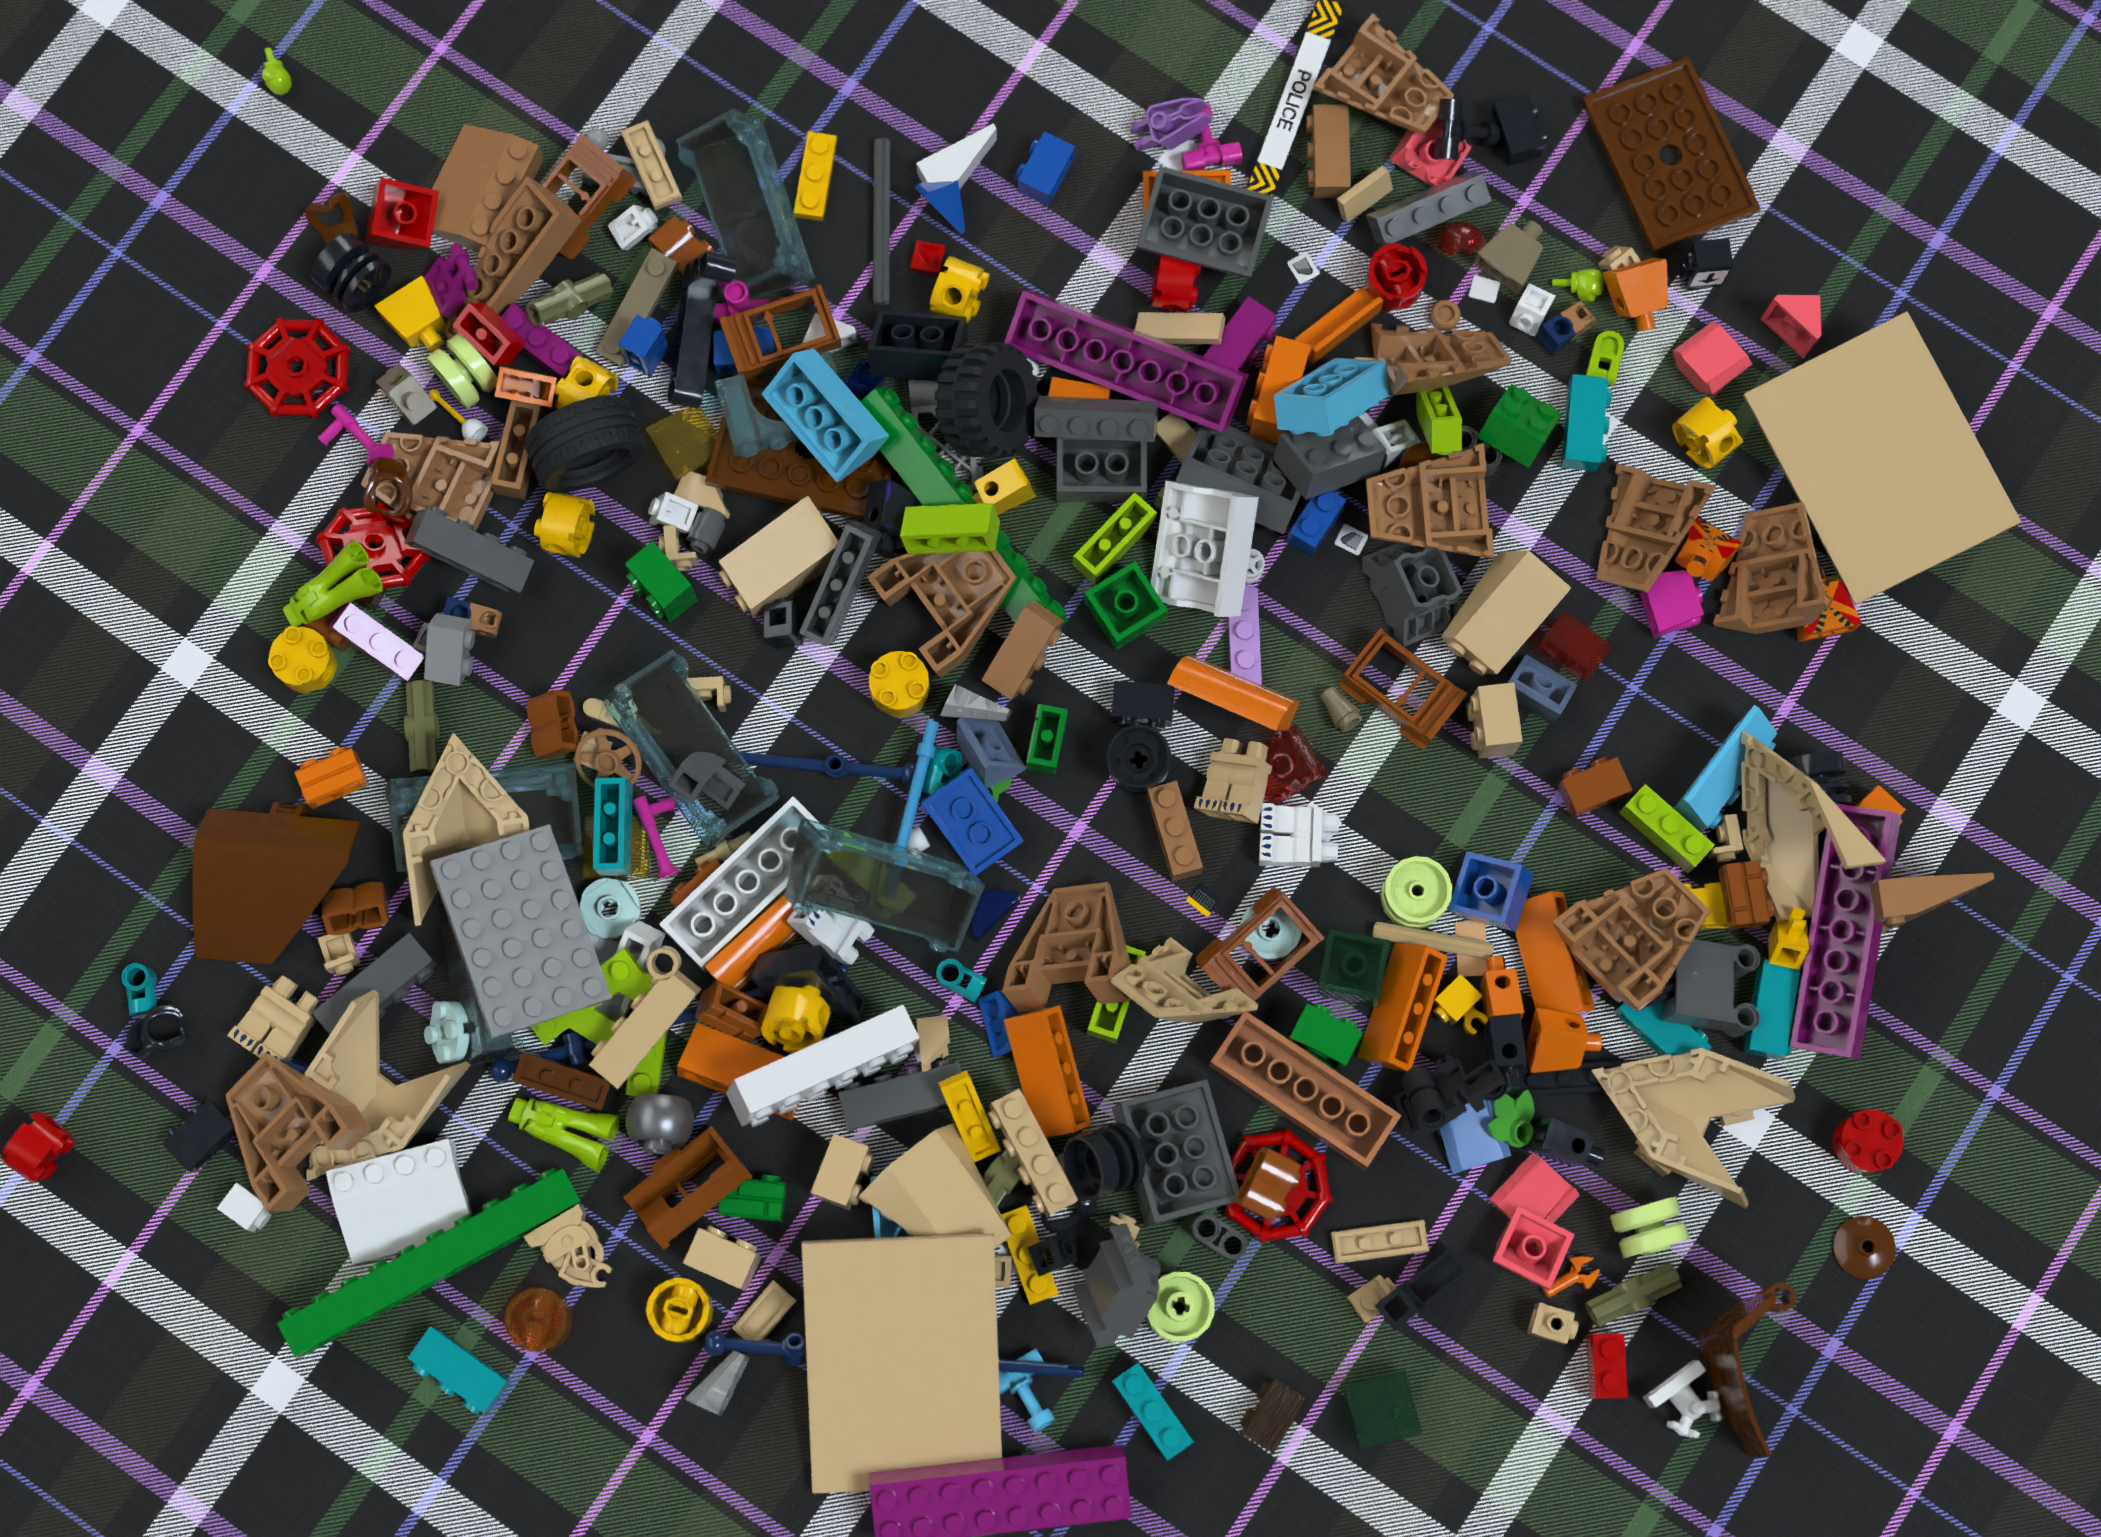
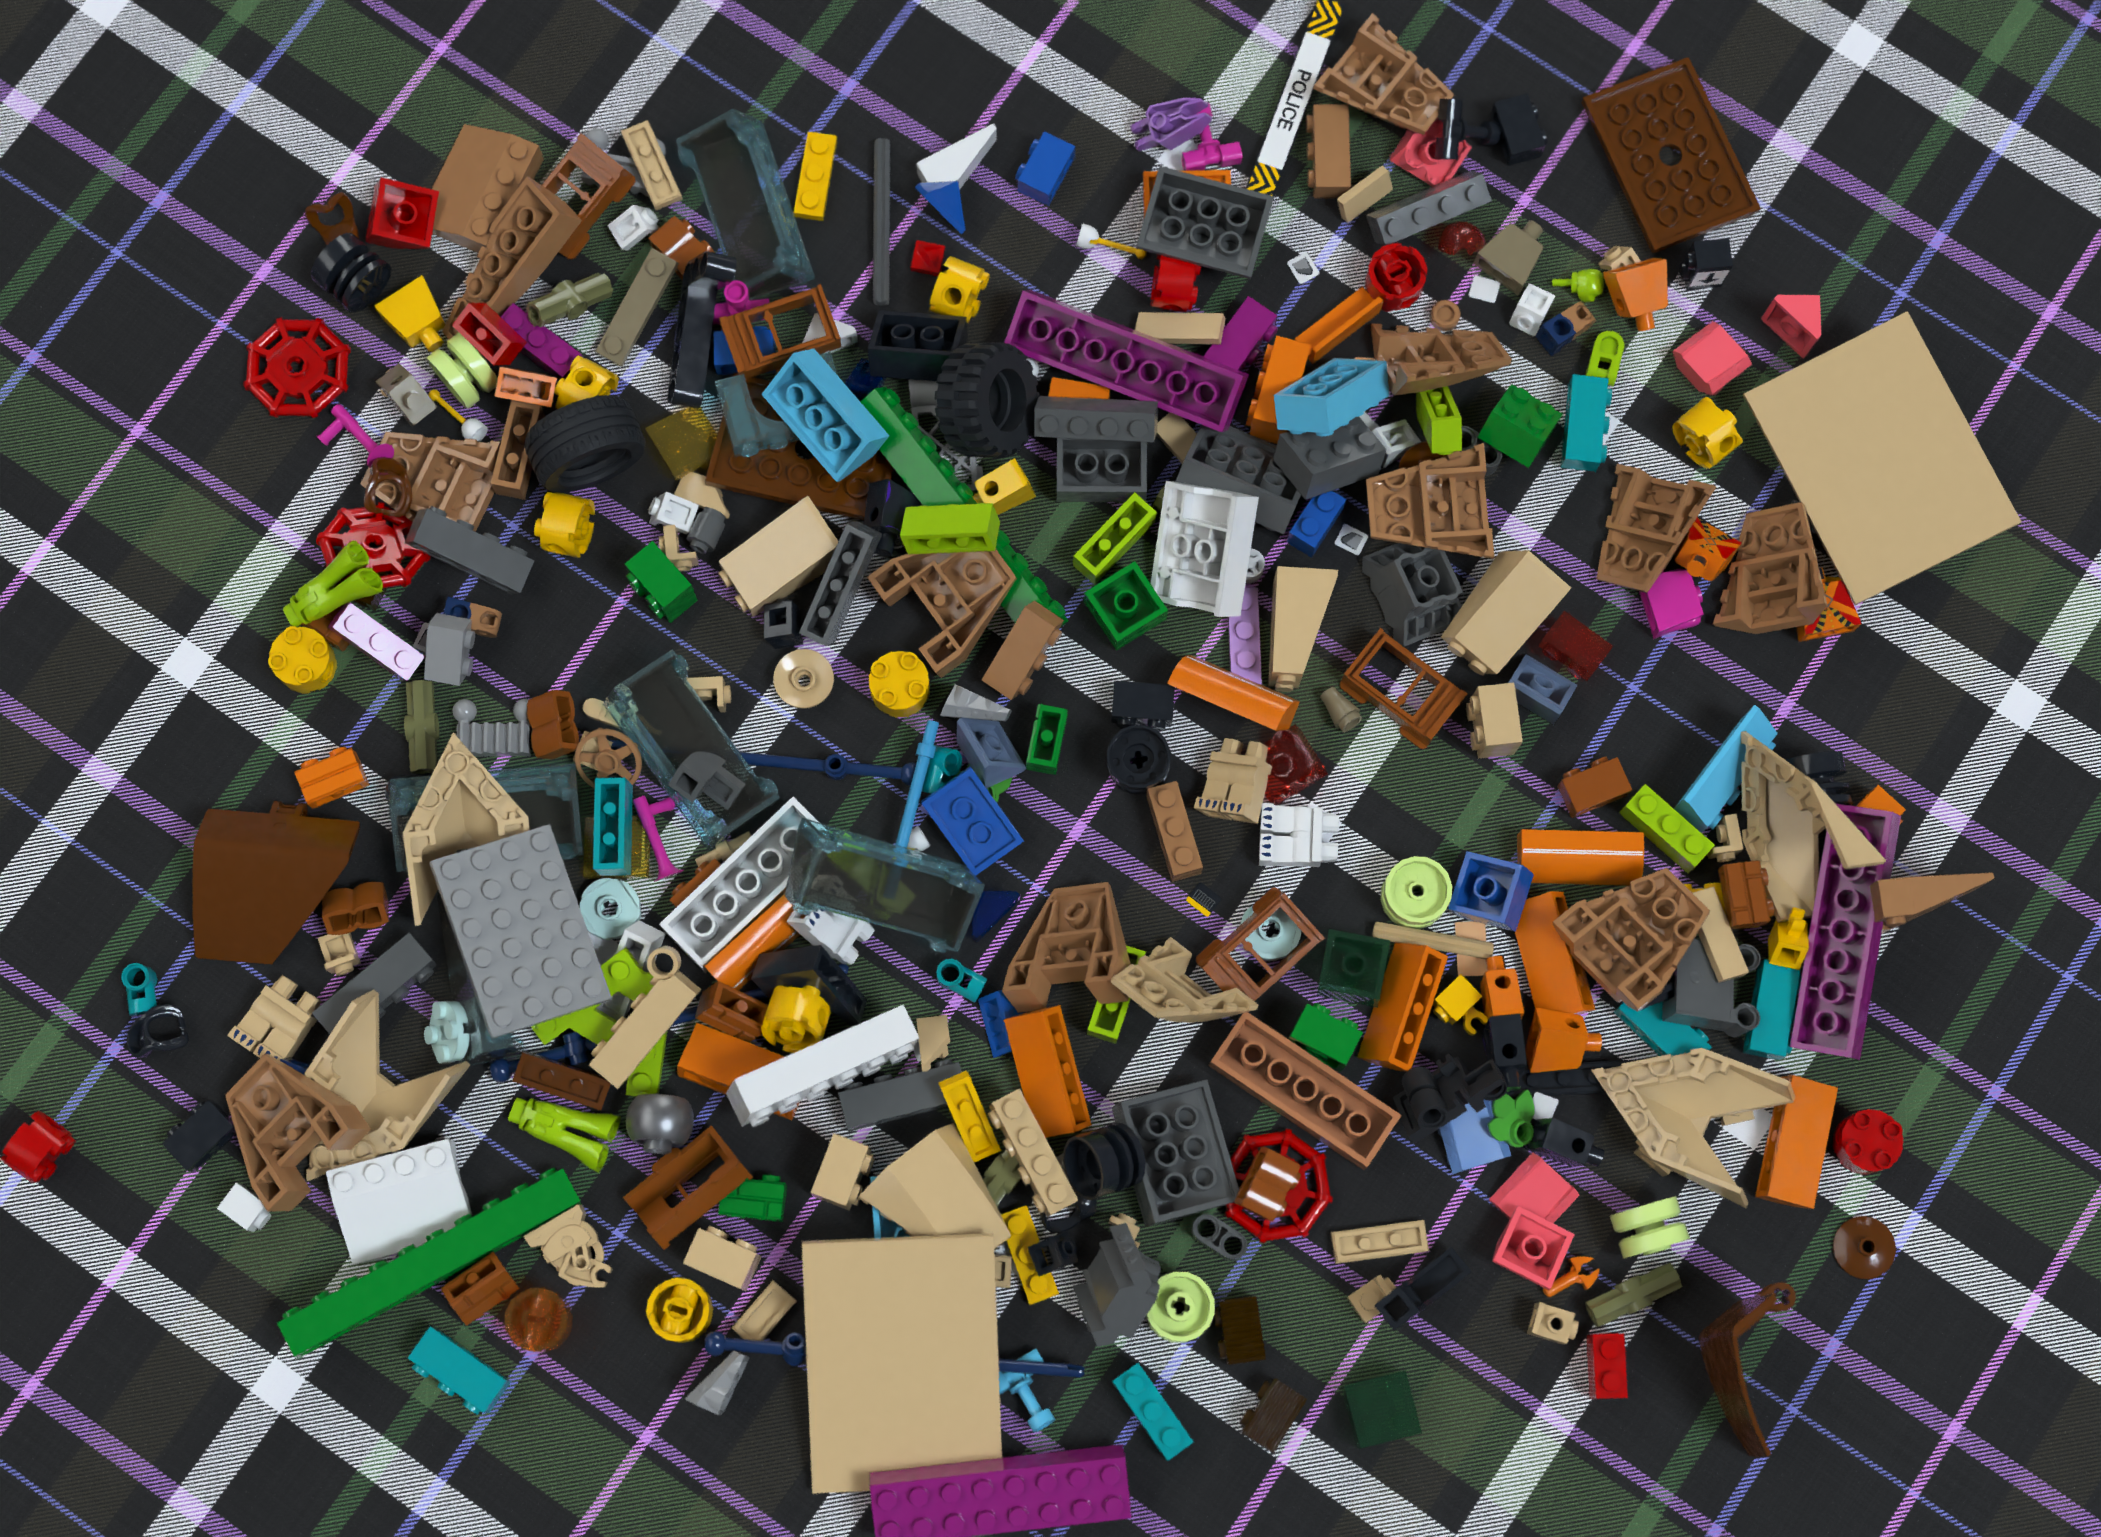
(275, 74): lime piece -> none
(448, 285): magenta plate -> none
(479, 1288): none -> dark orange brick
(495, 738): none -> light grey gear
(644, 345): blue brick -> none
(798, 665): none -> tan dish
(1090, 238): none -> hinge
(1240, 1330): none -> dark brown brick
(1297, 613): none -> tan slope
(1543, 1106): none -> white sticker
(1581, 856): none -> orange brick
(1681, 1394): white piece -> none
(1719, 939): none -> tan tile
(1797, 1145): none -> orange brick

